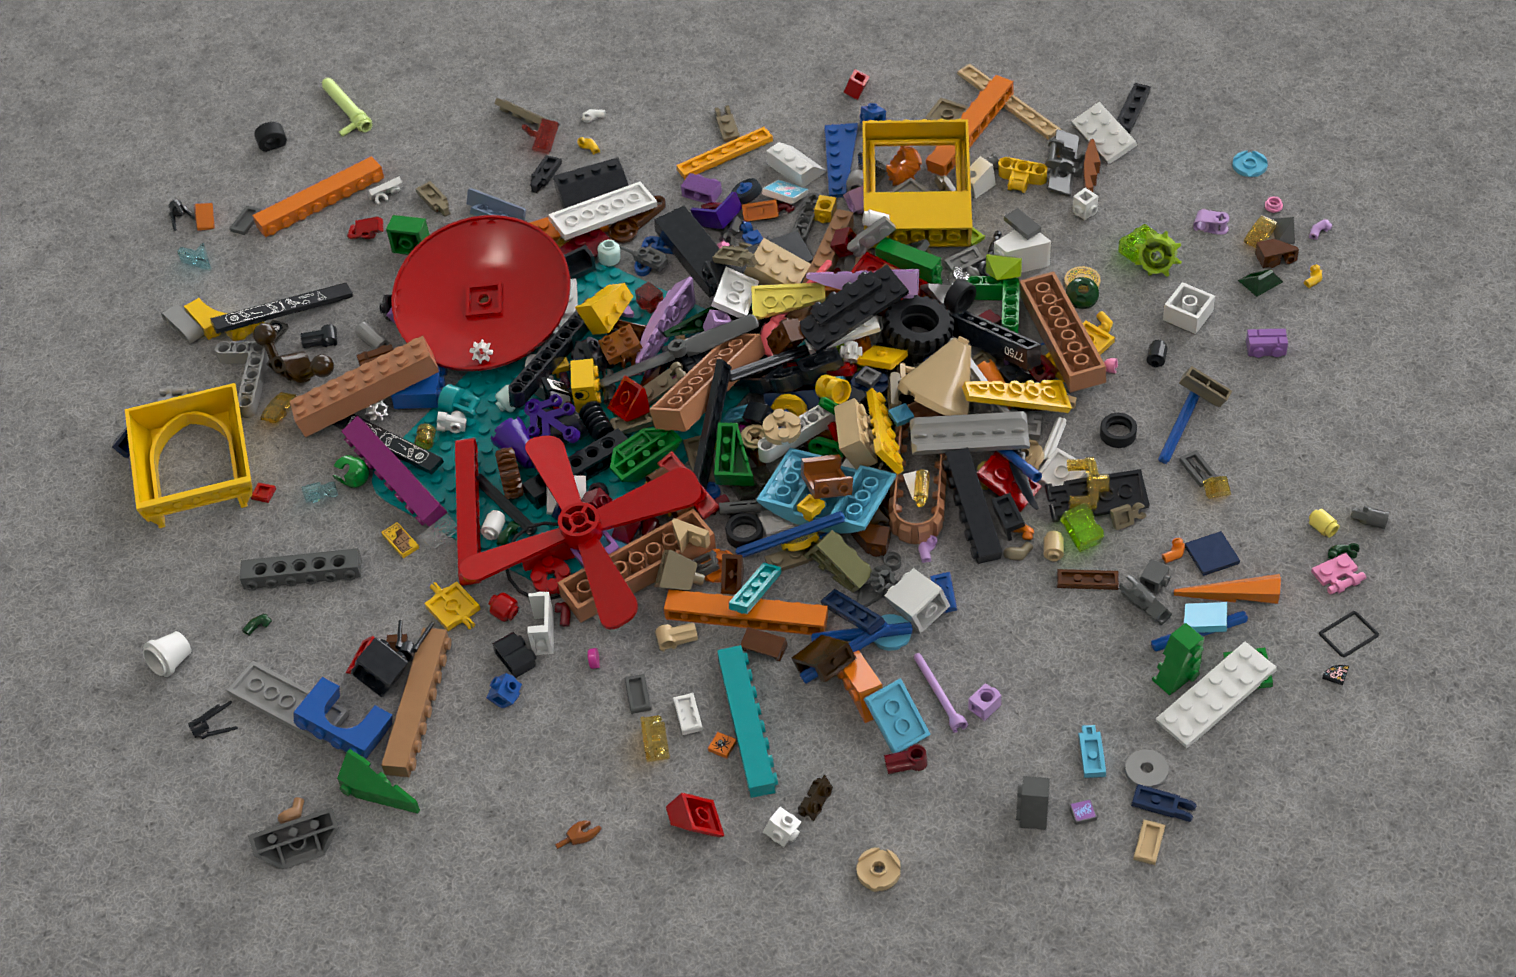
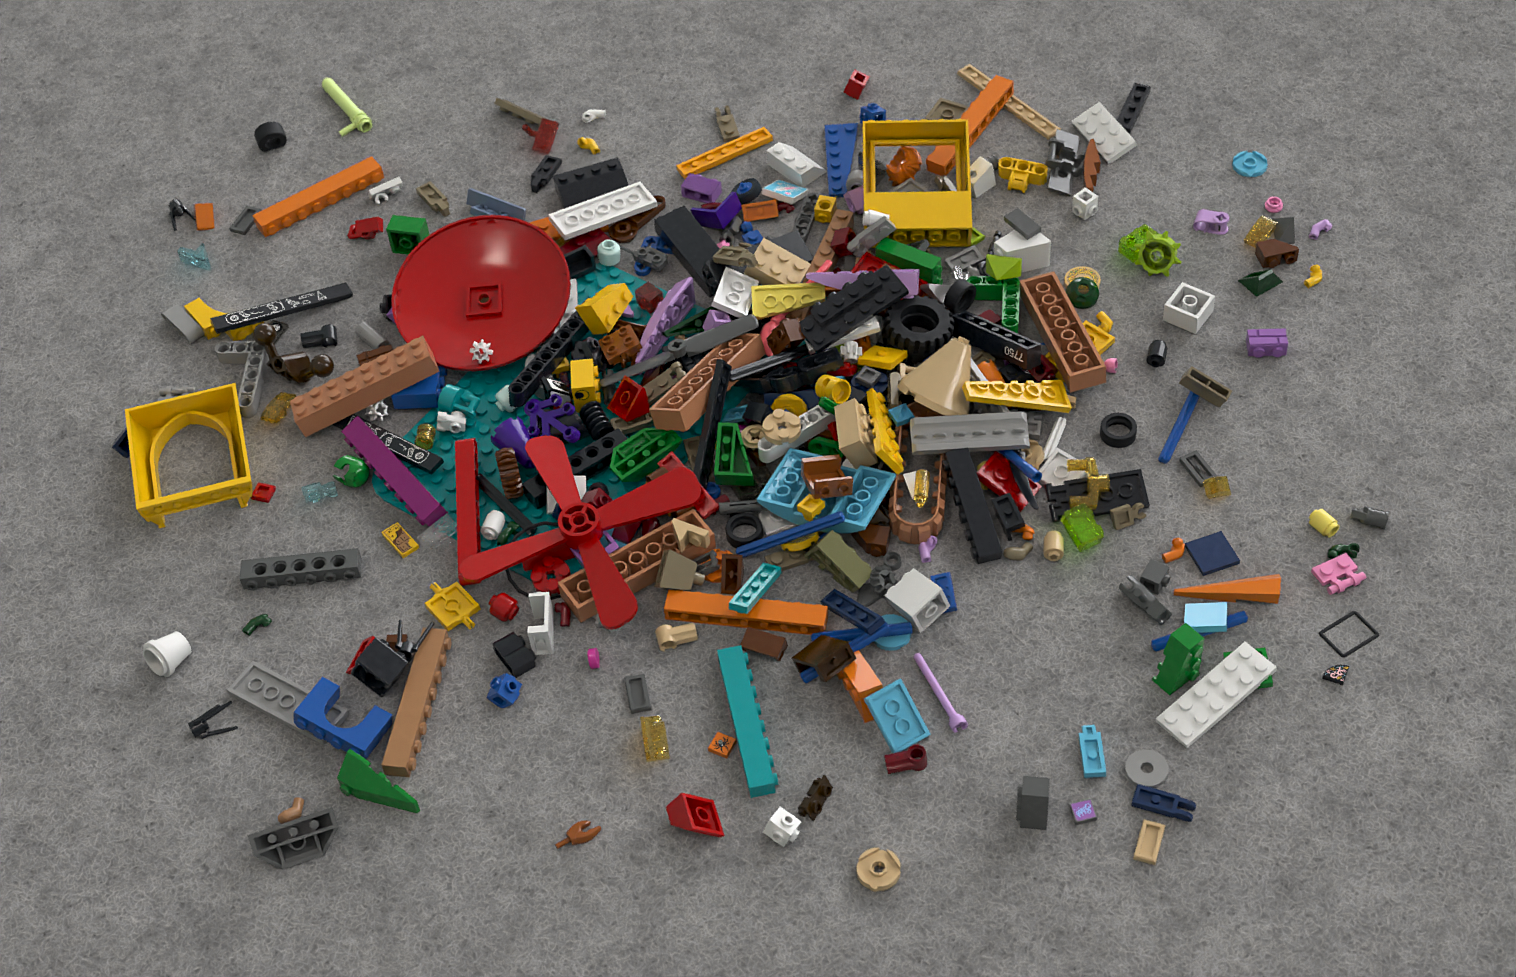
(687, 714): white plate -> none
(981, 708): lavender brick -> none
(1087, 579): reddish brown tile -> none

